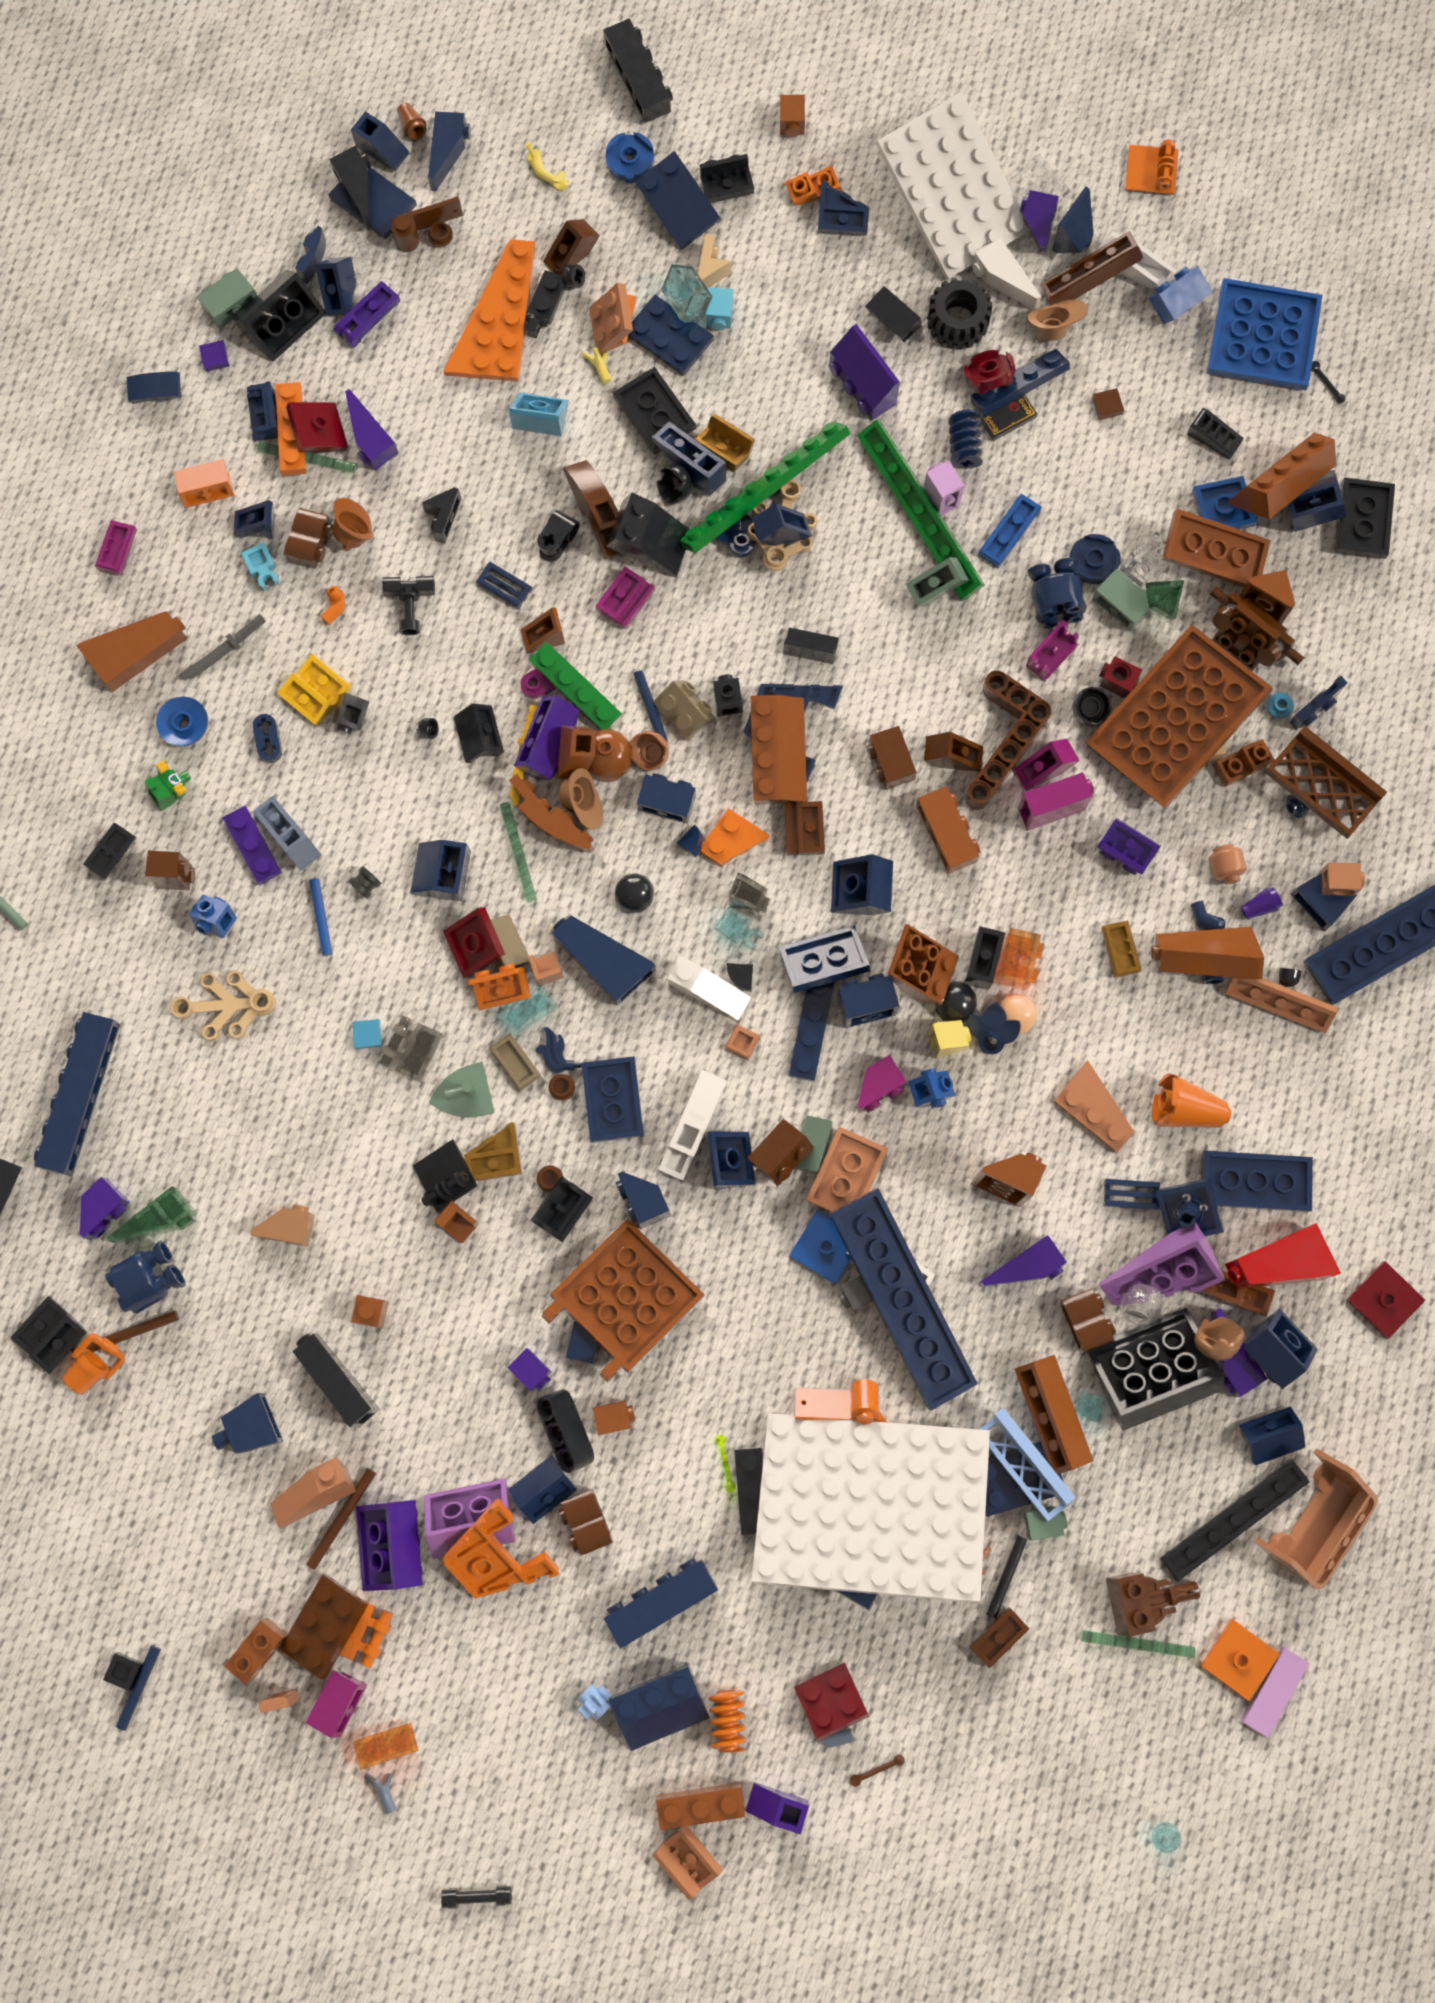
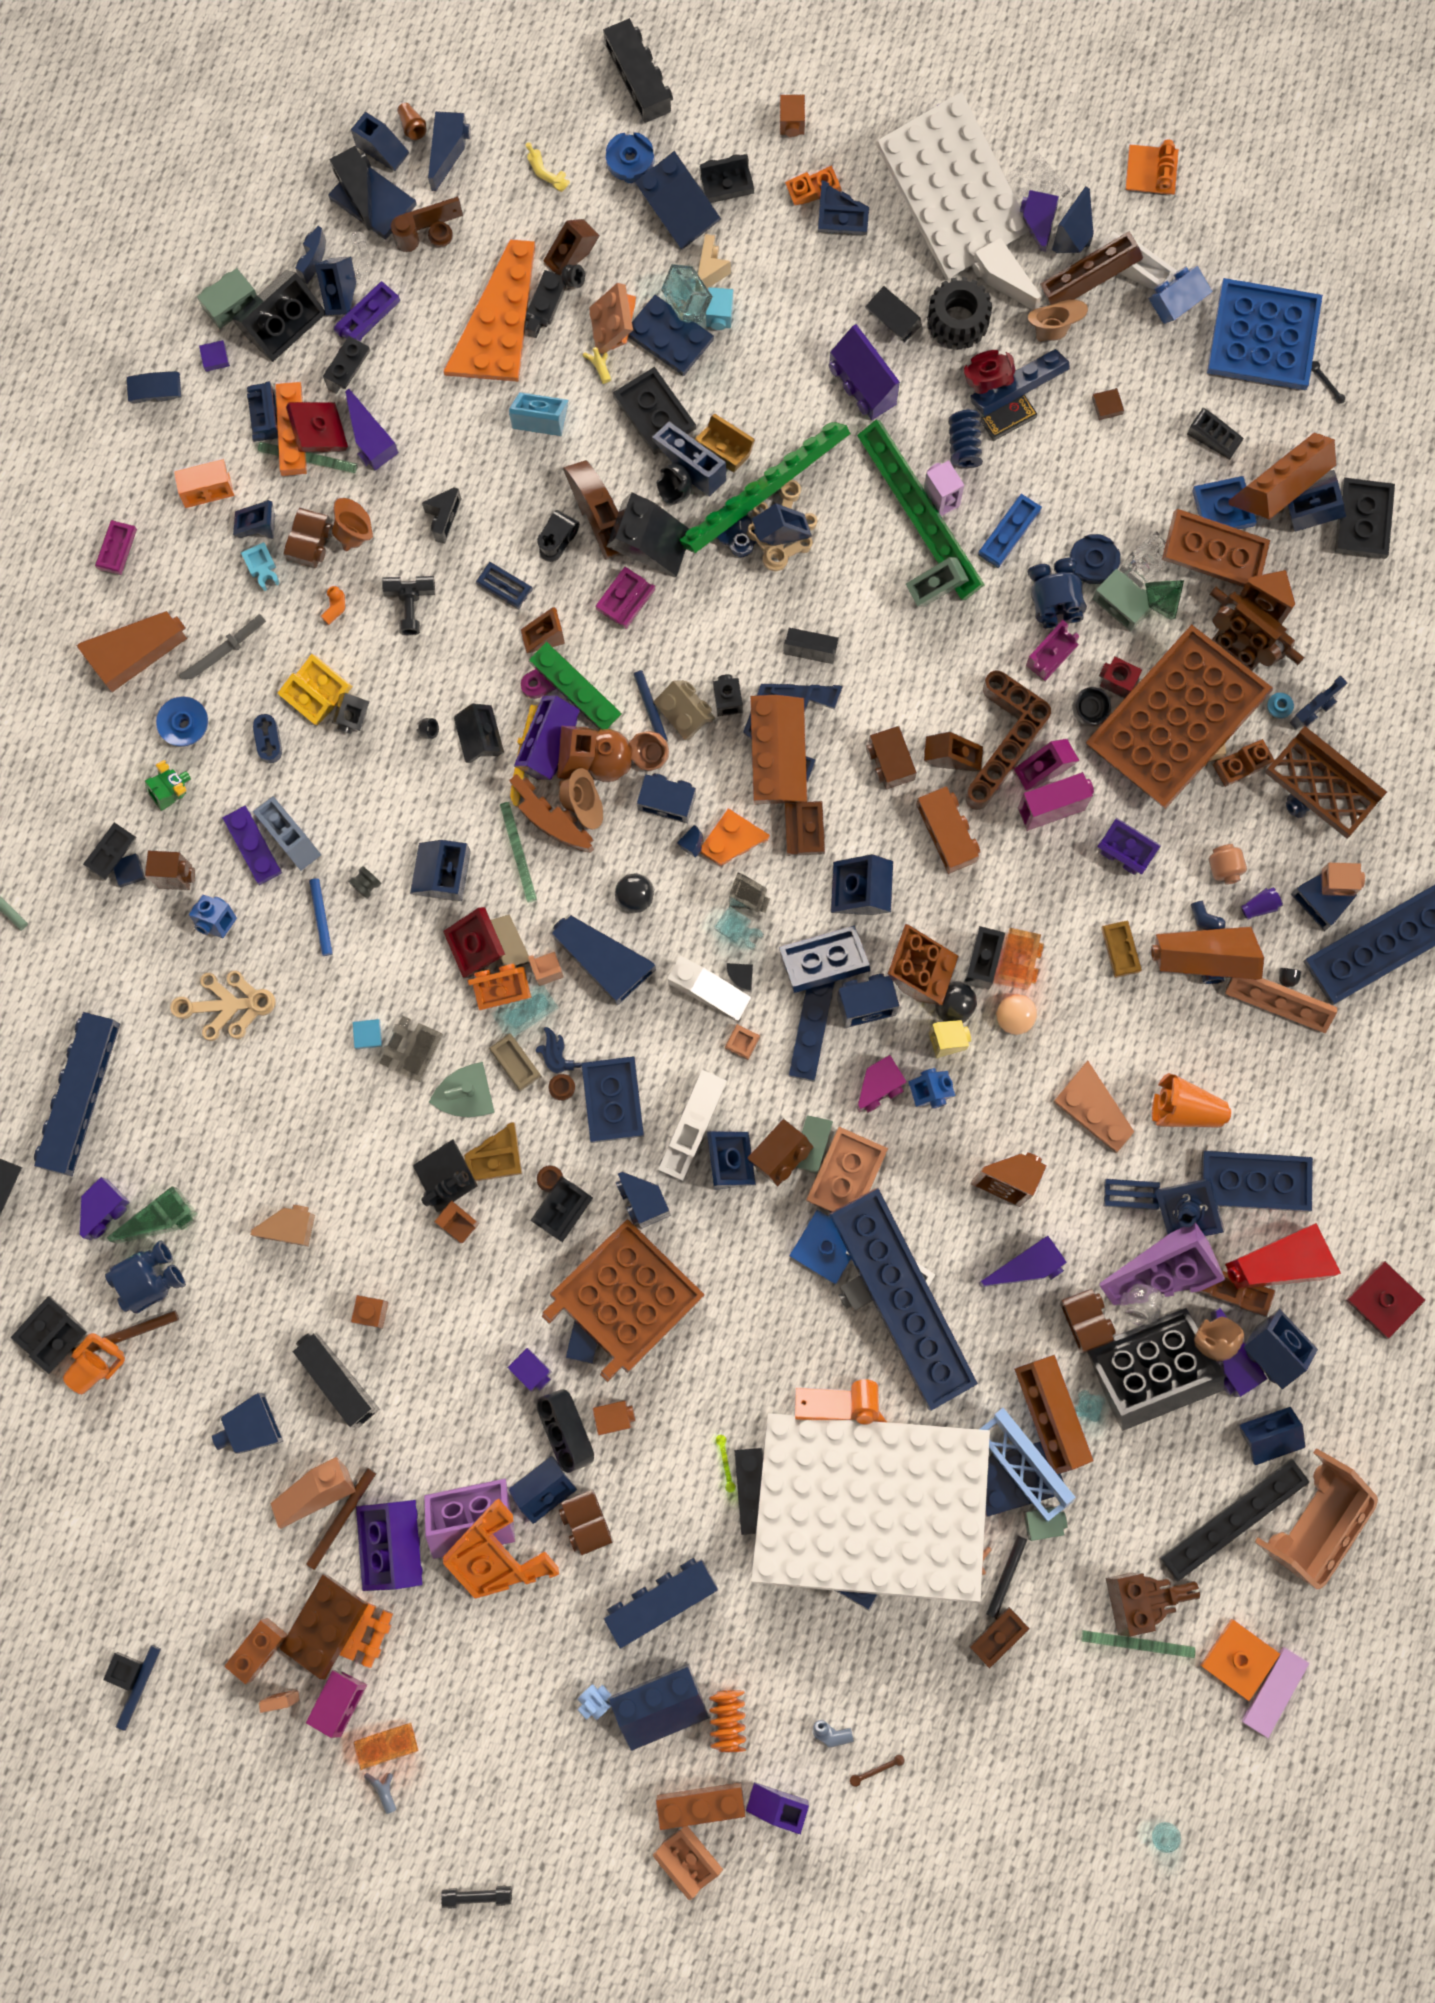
(129, 870): none -> dark blue tile
(345, 364): none -> black bracket
(831, 1702): dark red plate -> none
(995, 1025): dark blue plate -> none

